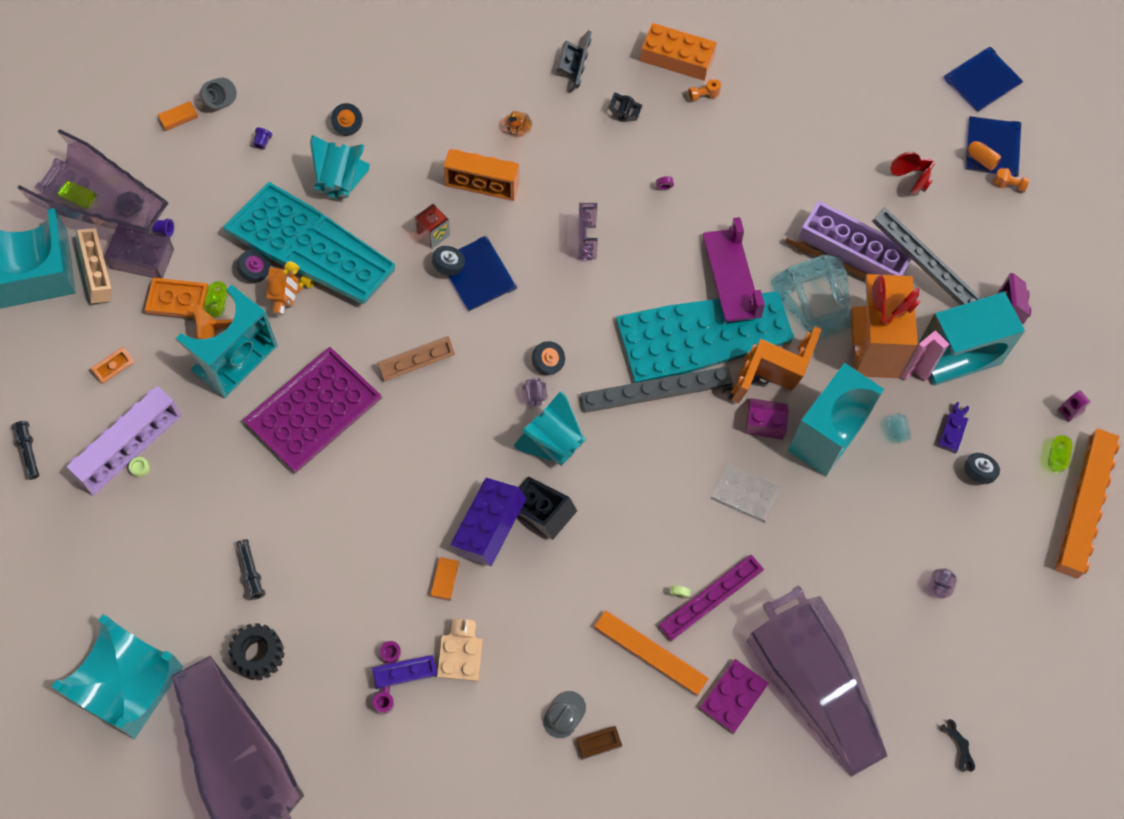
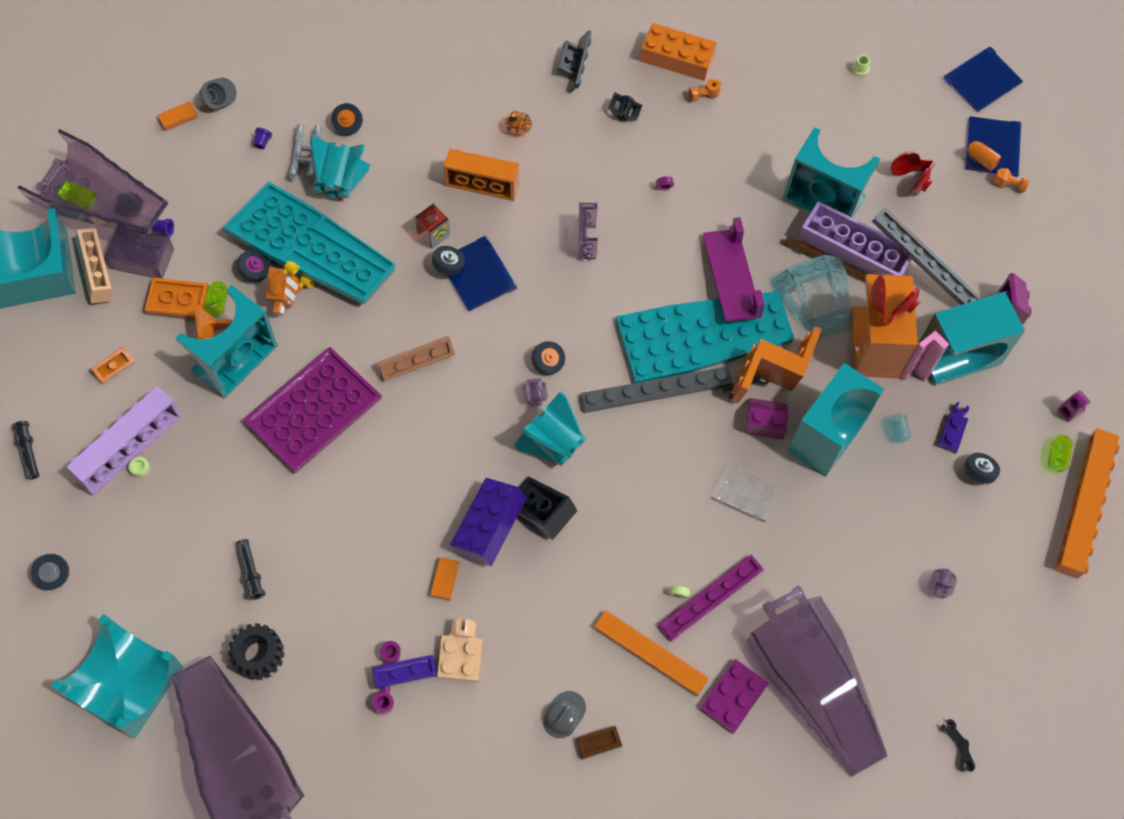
(49, 571): none -> black wheel
(299, 145): none -> light grey piece
(818, 179): none -> teal piece
(861, 66): none -> yellowish green piece

